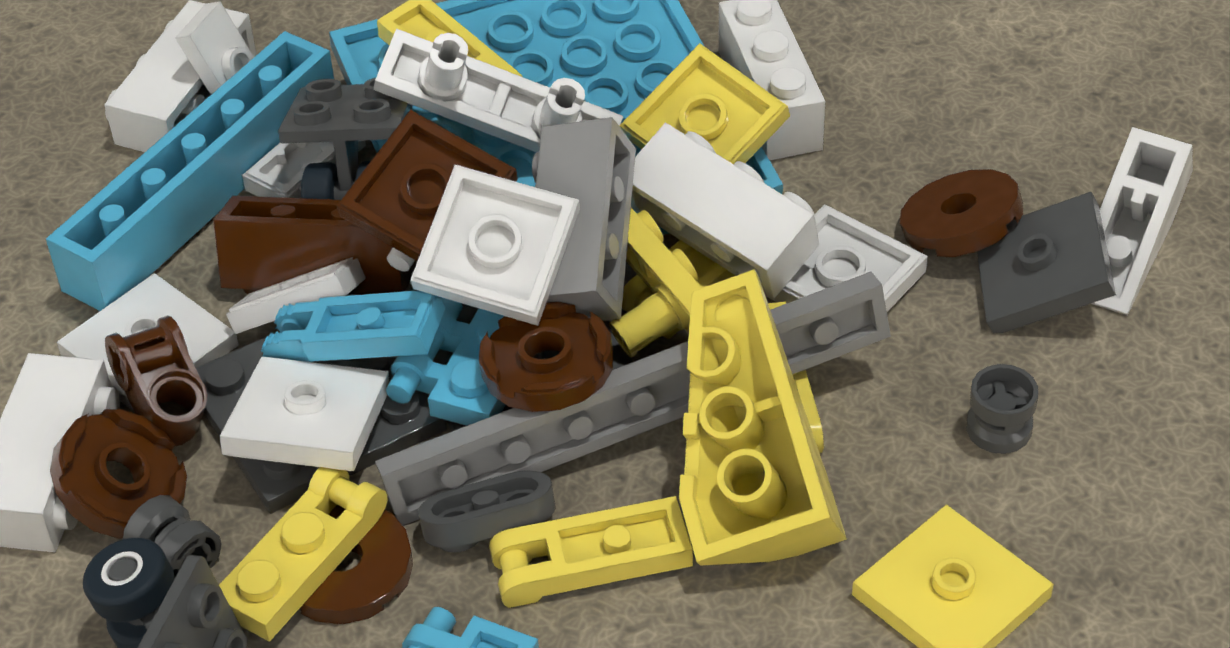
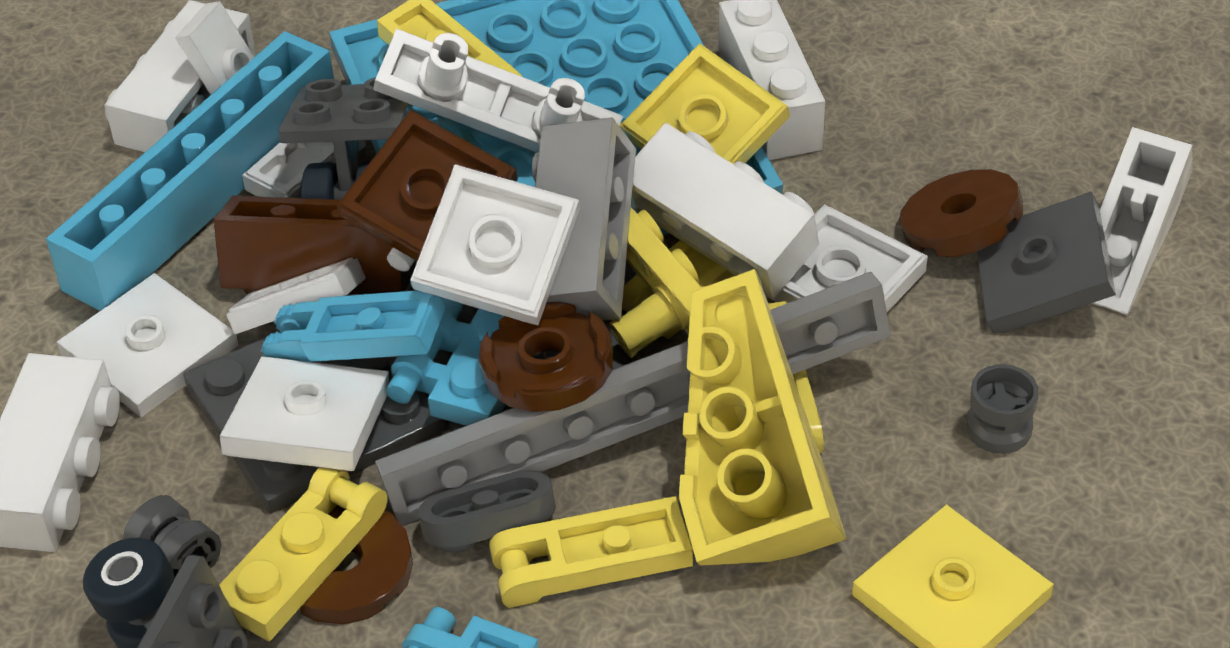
(87, 486): reddish brown tile -> none
(156, 370): reddish brown piece -> none

